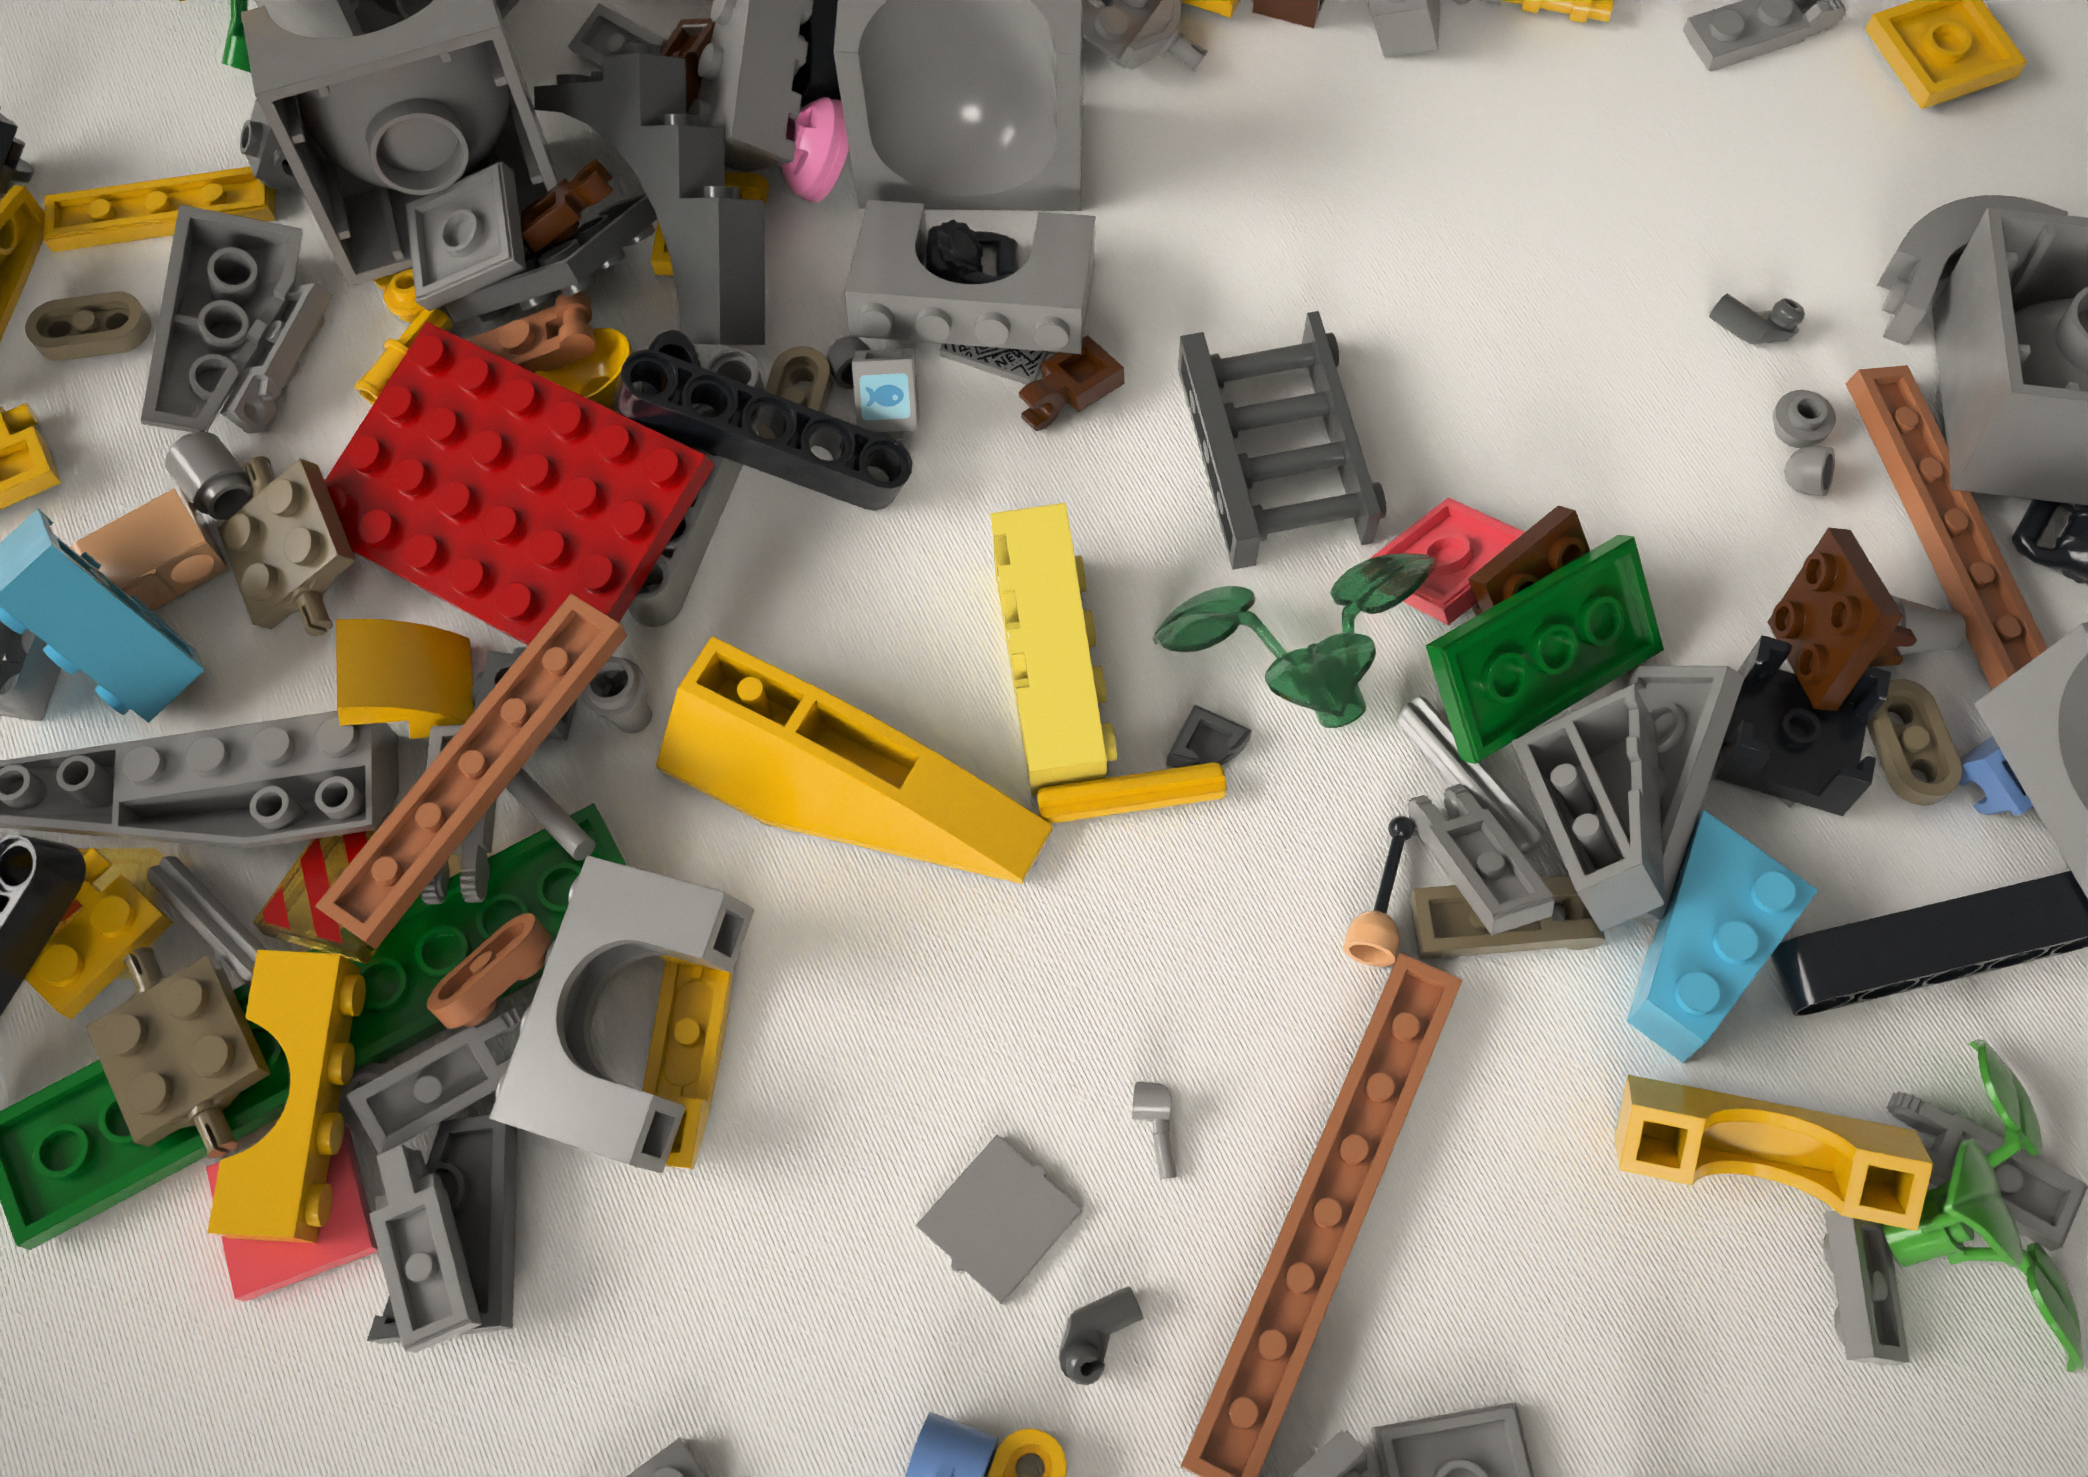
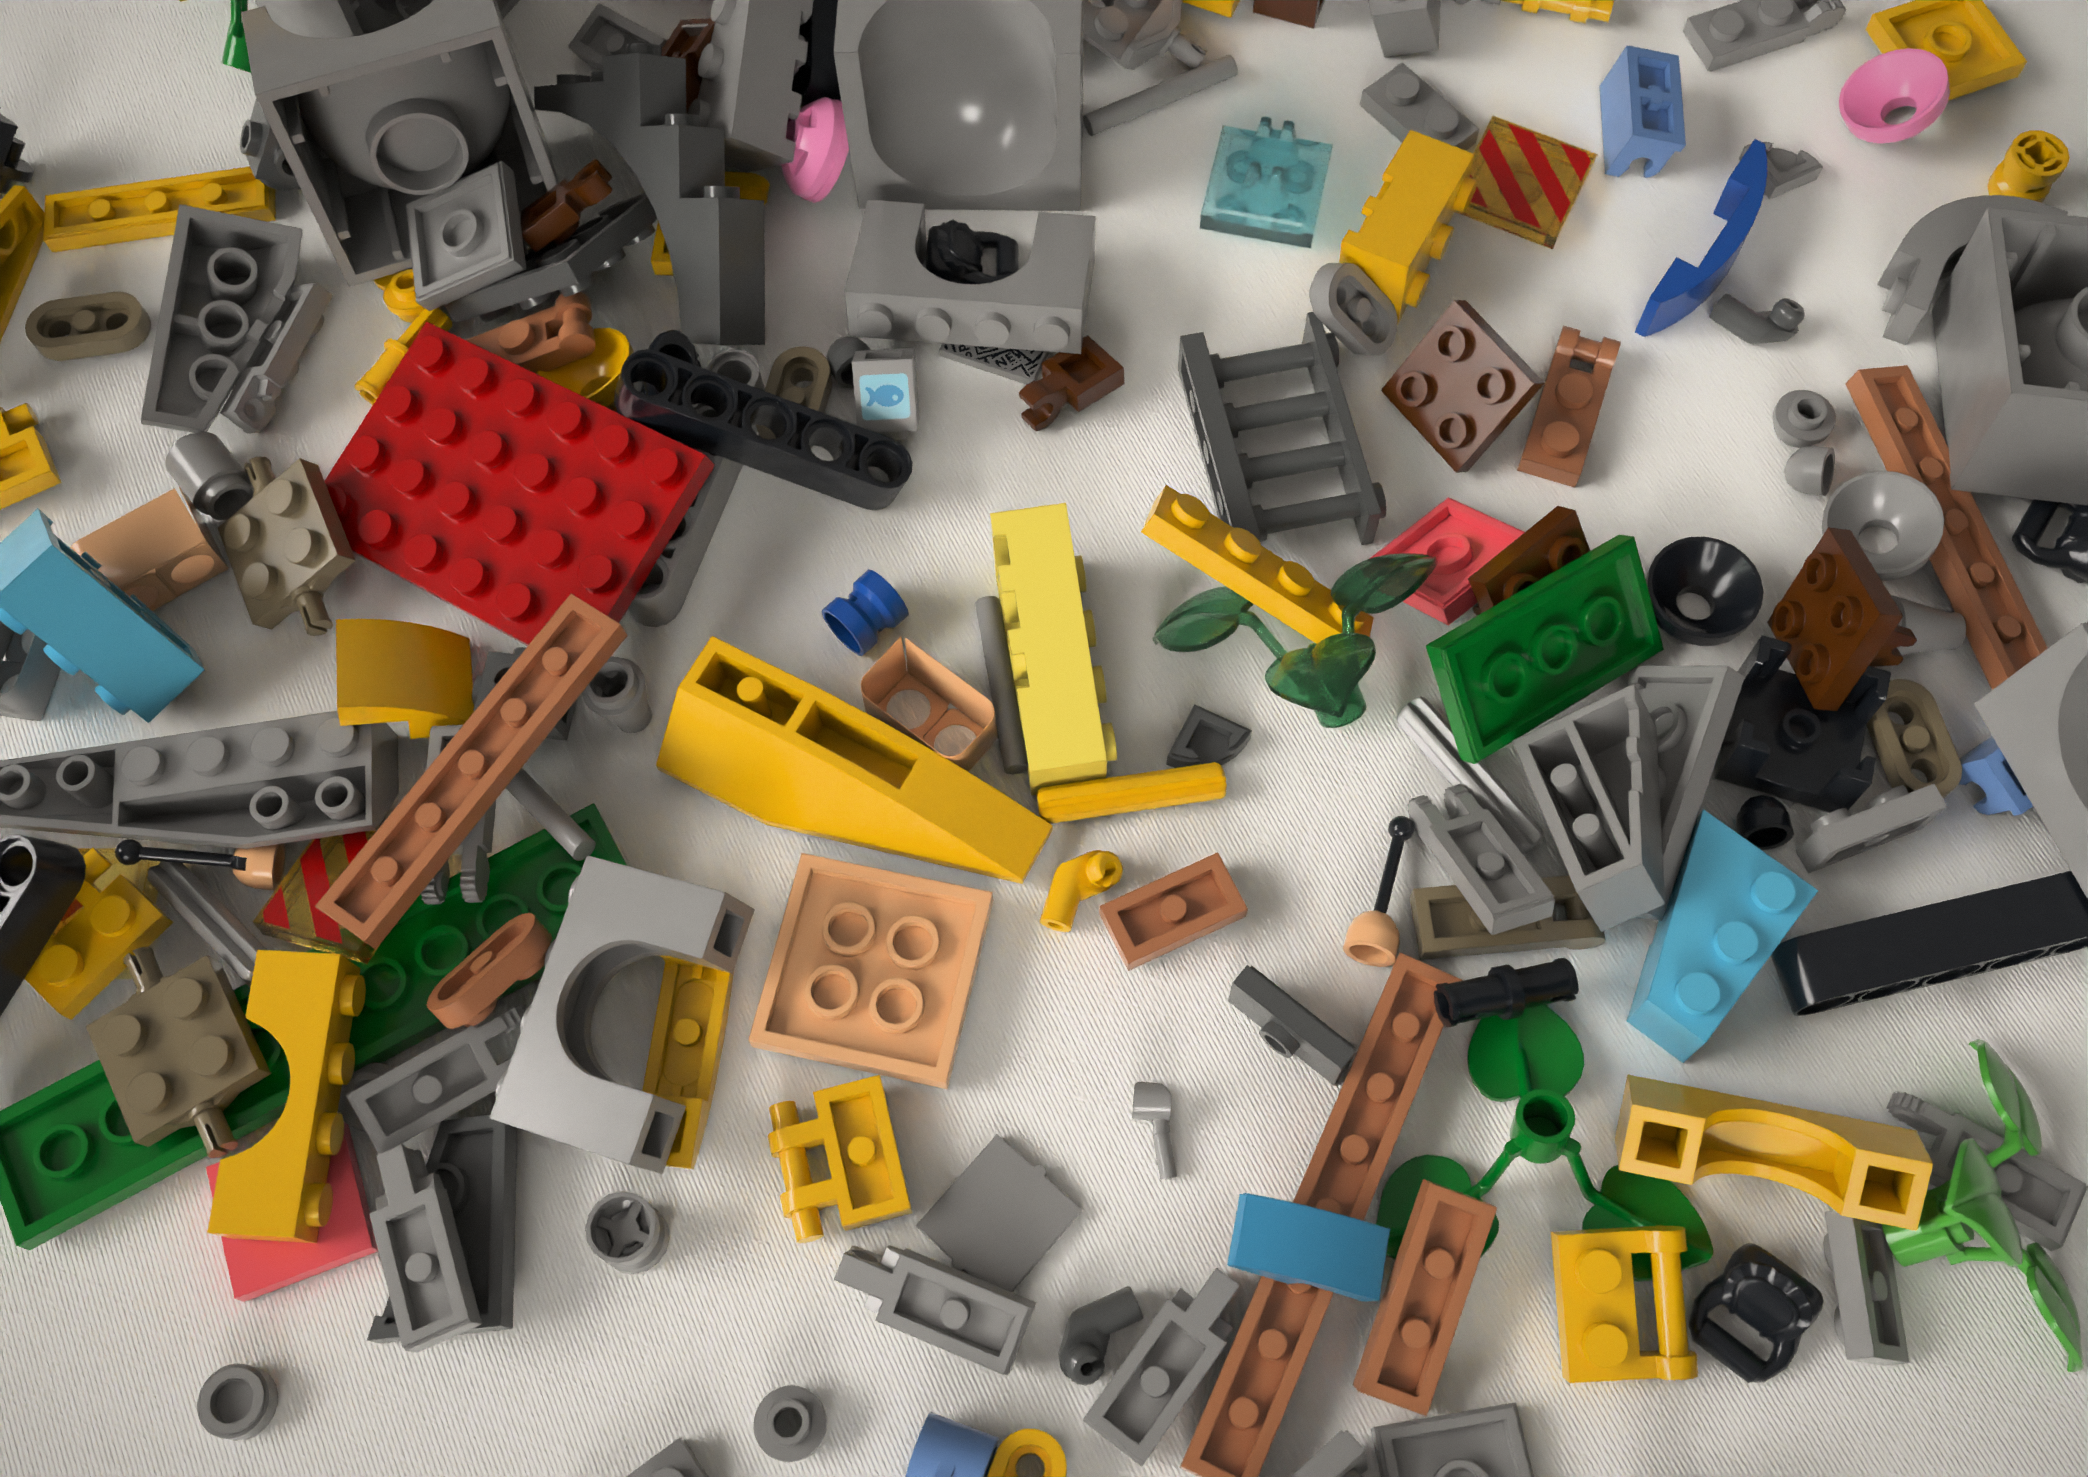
(237, 1402): none -> light grey tile
(253, 867): none -> hinge
(615, 1225): none -> light grey wheel
(811, 1432): none -> light grey plate
(860, 1156): none -> yellow plate
(869, 609): none -> blue wheel
(872, 970): none -> light nougat plate
(940, 1304): none -> light grey hinge
(941, 688): none -> light nougat piece
(1001, 685): none -> light grey bar
(1078, 881): none -> yellow arm
(1160, 95): none -> light grey bar
(1163, 1369): none -> light grey hinge
(1173, 911): none -> nougat plate
(1246, 566): none -> yellow plate
(1266, 184): none -> clear light blue plate
(1290, 1026): none -> dark grey plate
(1308, 1247): none -> dark azure slope
(1353, 308): none -> light grey plate
(1407, 102): none -> light grey plate
(1411, 217): none -> yellow wedge
(1424, 1297): none -> nougat plate
(1462, 386): none -> reddish brown plate
(1505, 992): none -> black pin
(1526, 181): none -> clear yellow tile
(1541, 1064): none -> green plant
(1568, 408): none -> nougat plate
(1600, 1308): none -> yellow plate
(1642, 111): none -> medium blue hinge
(1687, 286): none -> blue slope
(1717, 574): none -> black piece
(1764, 822): none -> black hinge
(1765, 1297): none -> black piece
(1787, 169): none -> light grey tile
(1887, 819): none -> light grey plate
(1891, 82): none -> bright pink piece
(1892, 503): none -> light grey piece
(2030, 166): none -> yellow wheel

